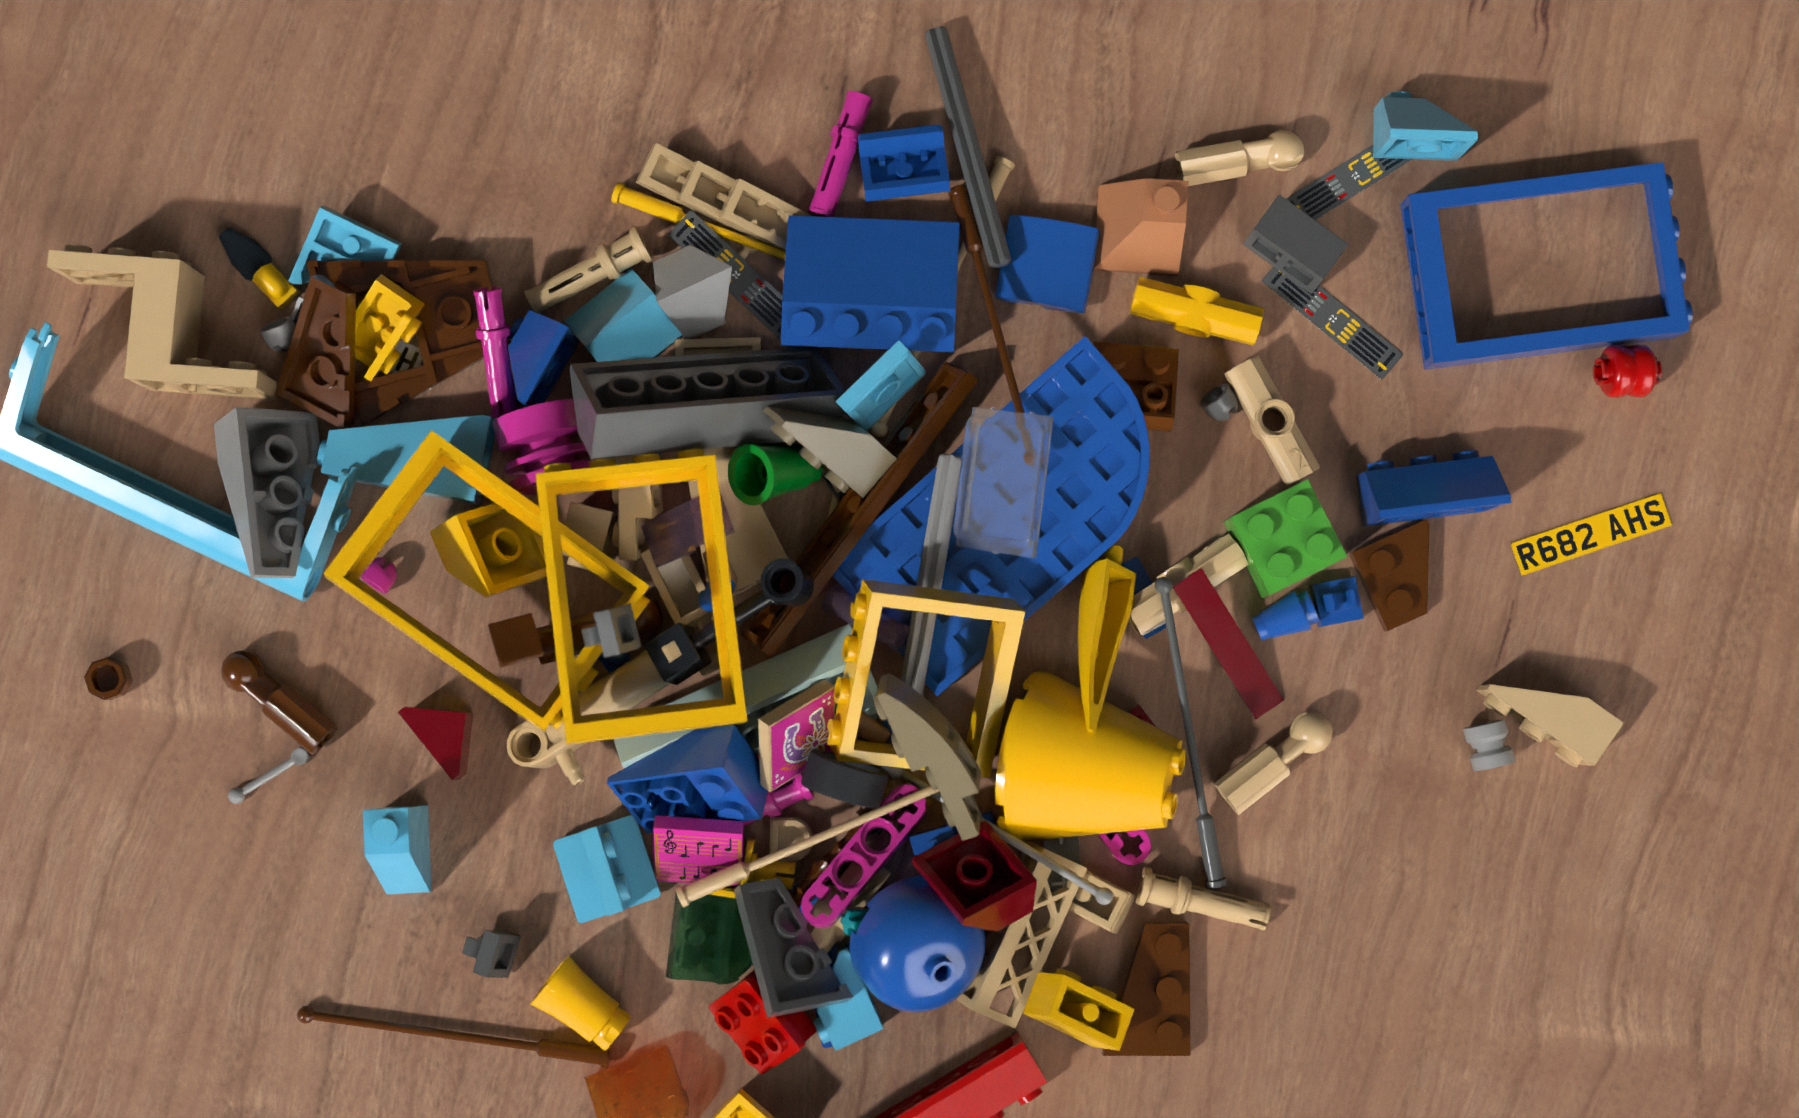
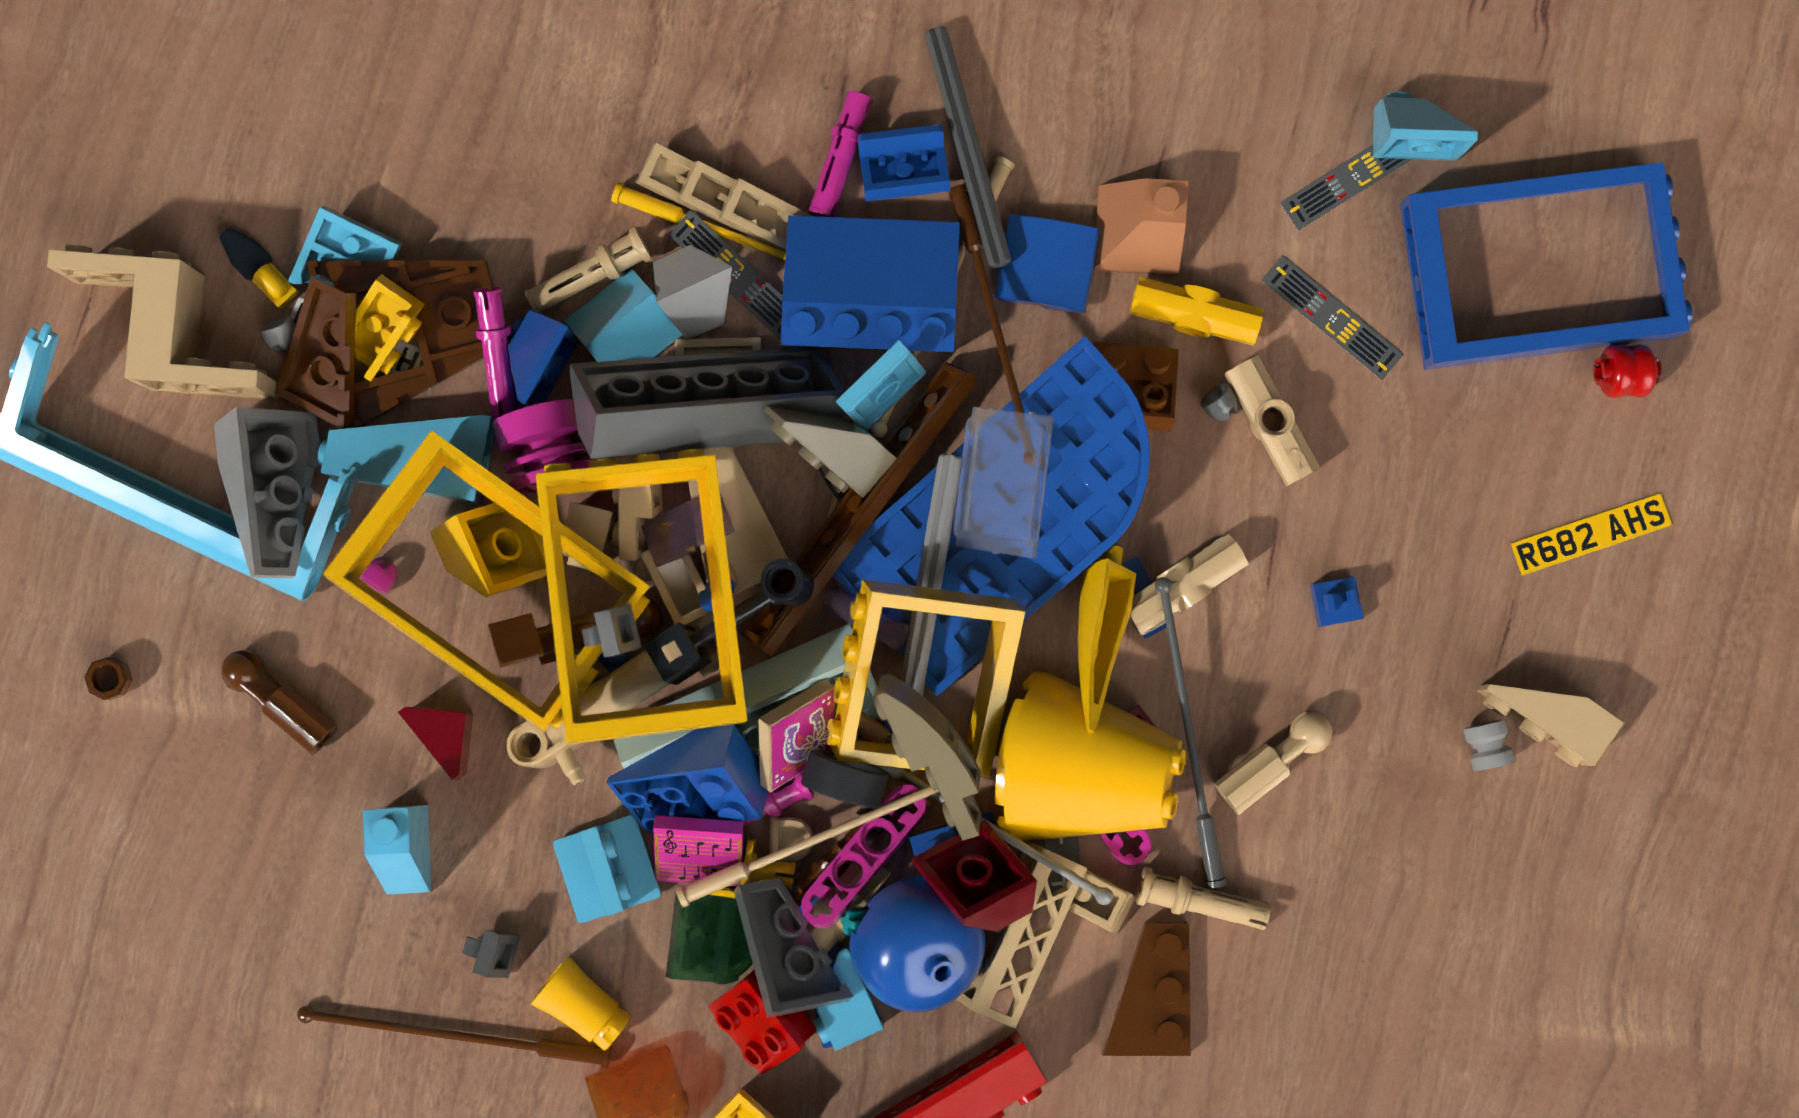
(298, 756): light grey hinge -> none
(769, 471): green plant -> none
(1079, 1010): yellow brick -> none
(1228, 643): dark red sticker -> none
(1233, 159): tan piece -> none
(1285, 538): bright green brick -> none
(1287, 616): blue cone -> none
(1295, 244): dark grey hinge -> none
(1396, 574): reddish brown wing -> none
(1430, 488): blue slope -> none

